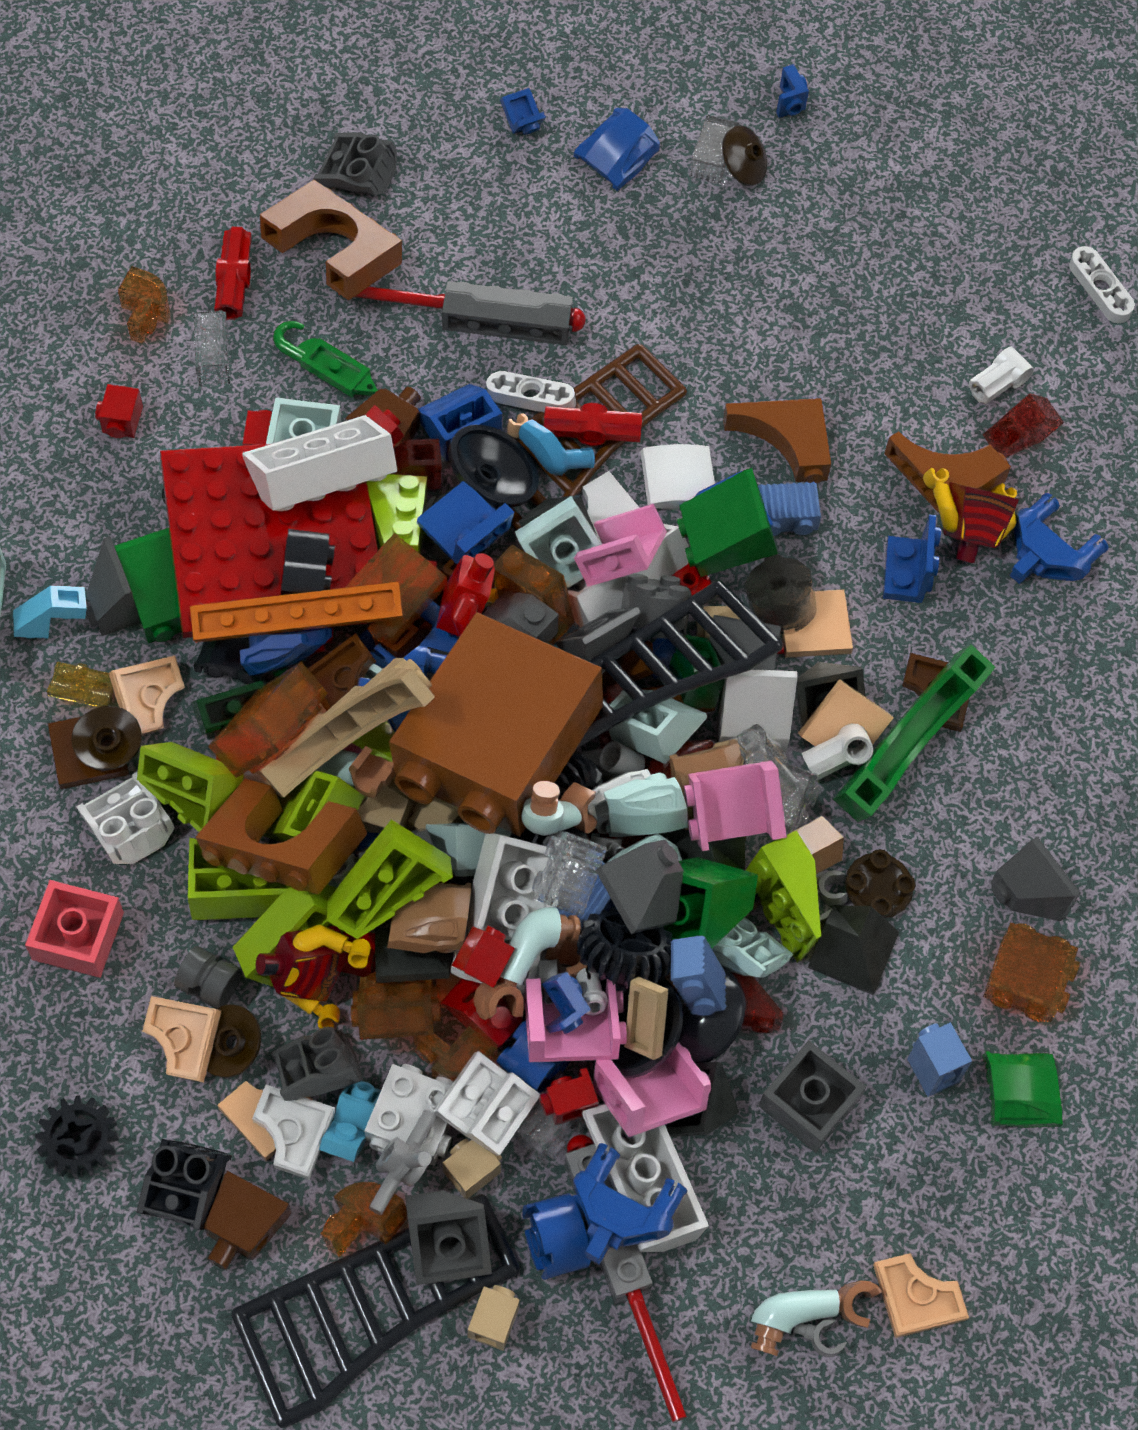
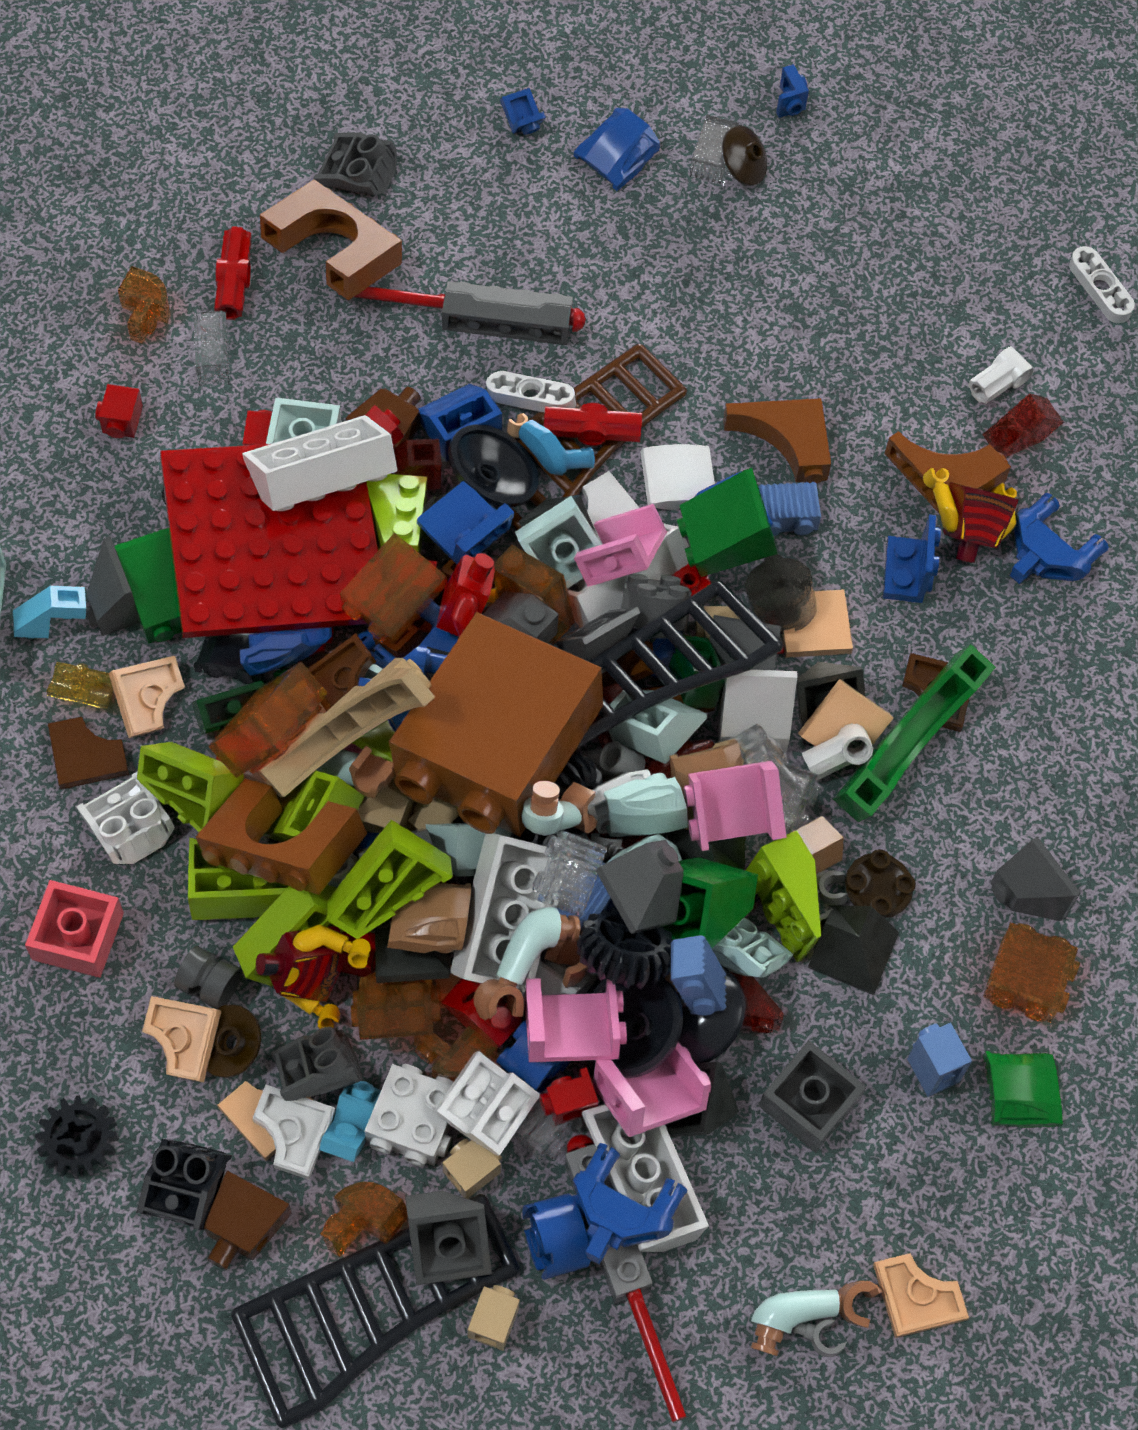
(102, 725): dark brown dish -> none
(296, 612): orange plate -> none
(306, 562): black brick -> none
(326, 362): green plate -> none
(403, 1162): light grey bar -> none
(484, 955): red brick -> none
(546, 970): light grey piece -> none
(568, 999): blue bracket -> none
(592, 992): white pin -> none
(646, 1018): tan tile -> none

